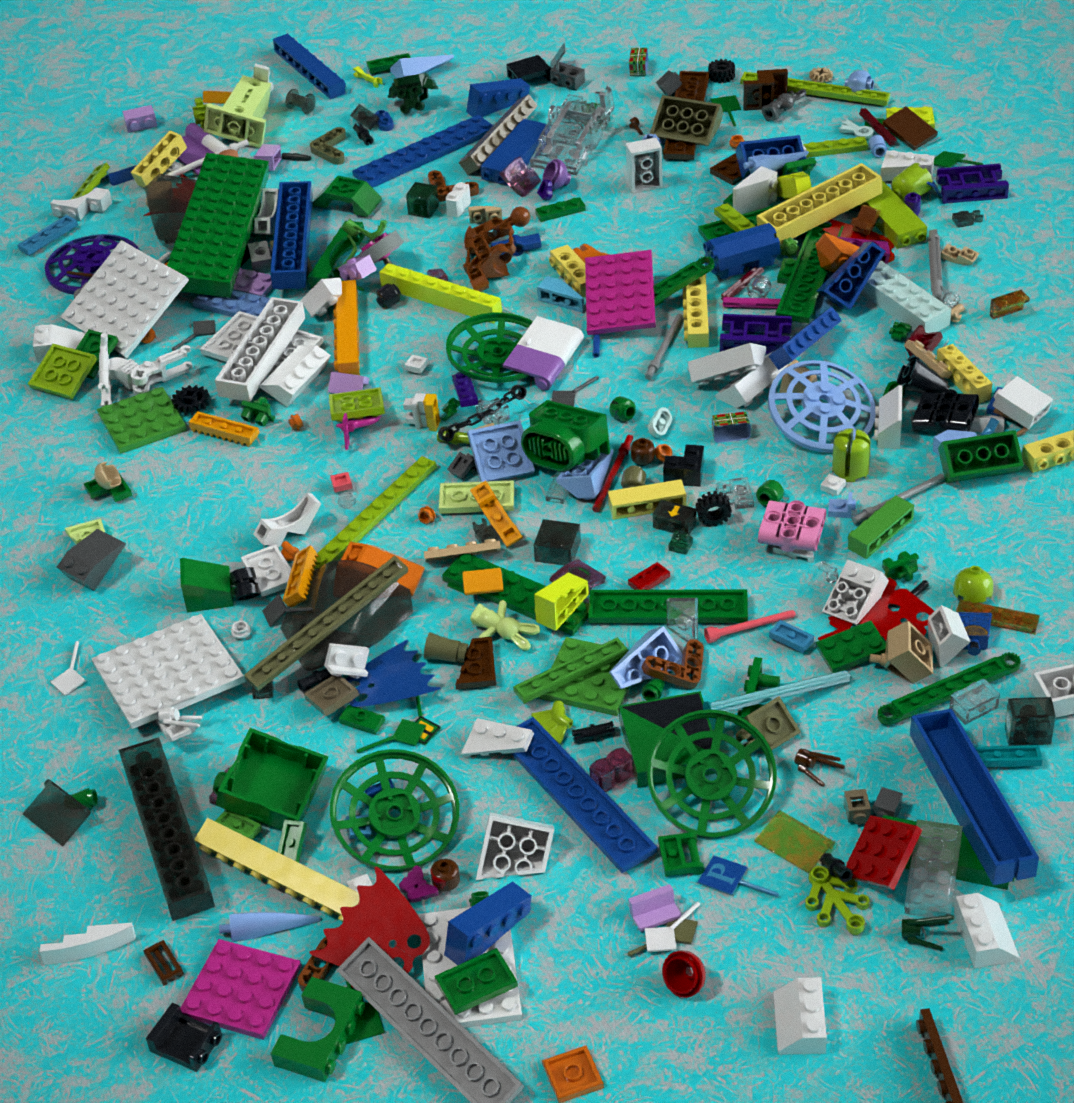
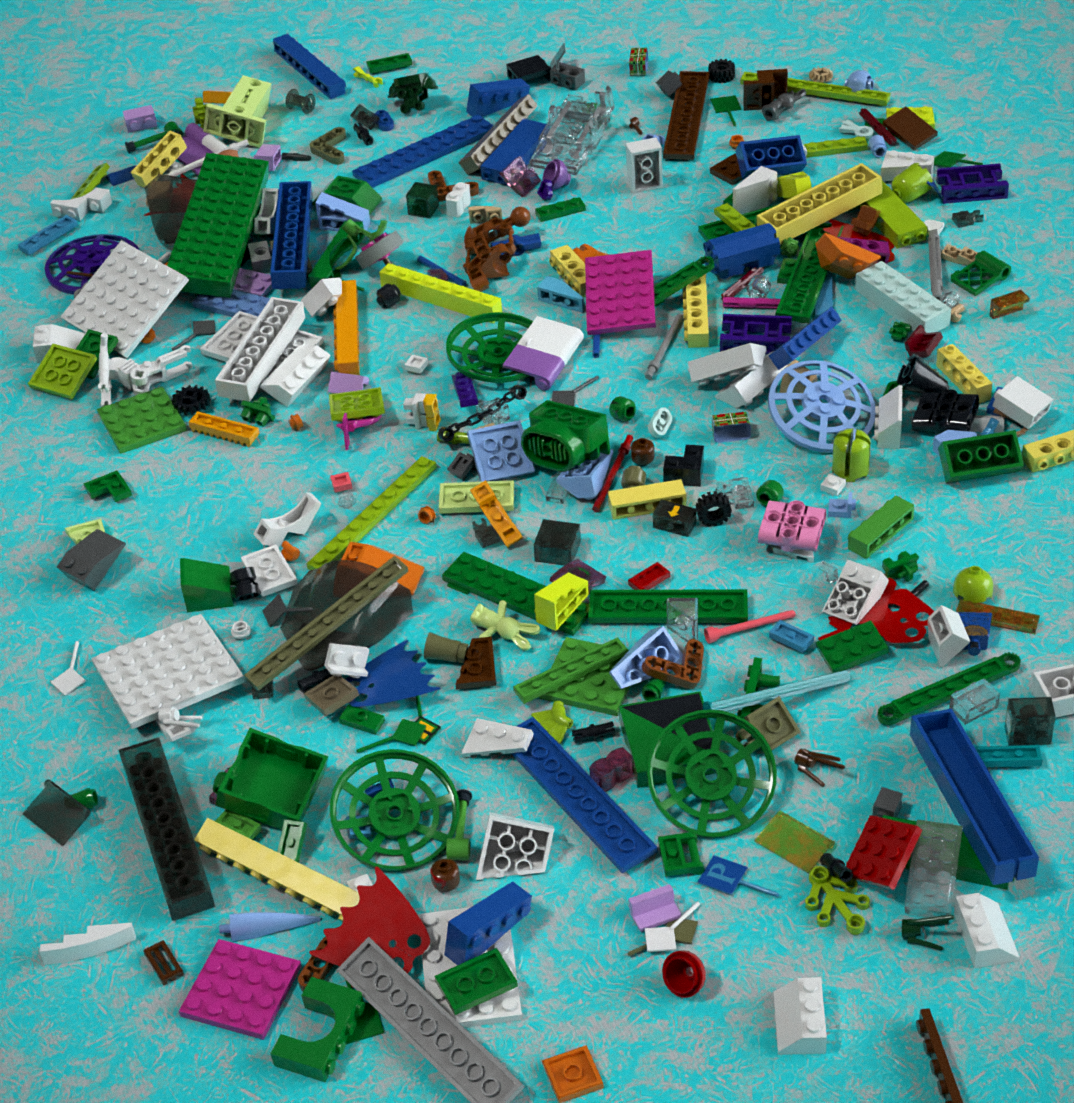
(107, 476): tan hair -> none
(170, 126): none -> green piece
(183, 1038): black panel -> none
(262, 73): slope -> none
(300, 576): light orange gear -> none
(334, 212): none -> light blue wedge
(357, 268): lavender brick -> none
(416, 886): magenta animal -> none
(418, 65): light blue wedge -> none
(431, 265): none -> blue bar
(450, 409): green piece -> none
(455, 551): tan plate -> none
(459, 847): none -> bright green piece
(478, 896): green plate -> none
(483, 581): light orange slope -> none
(663, 450): orange plate -> none
(680, 543): clear green tile -> none
(687, 120): olive slope -> none
(772, 162): light blue piece -> none
(798, 166): green plate -> none
(852, 276): blue wedge -> none
(857, 810): dark tan brick -> none
(866, 513): light grey bar -> none
(906, 653): tan piece -> none
(913, 201): dark purple brick -> none
(928, 357): tan plate -> none
(932, 224): none -> white tile
(988, 266): none -> green piece

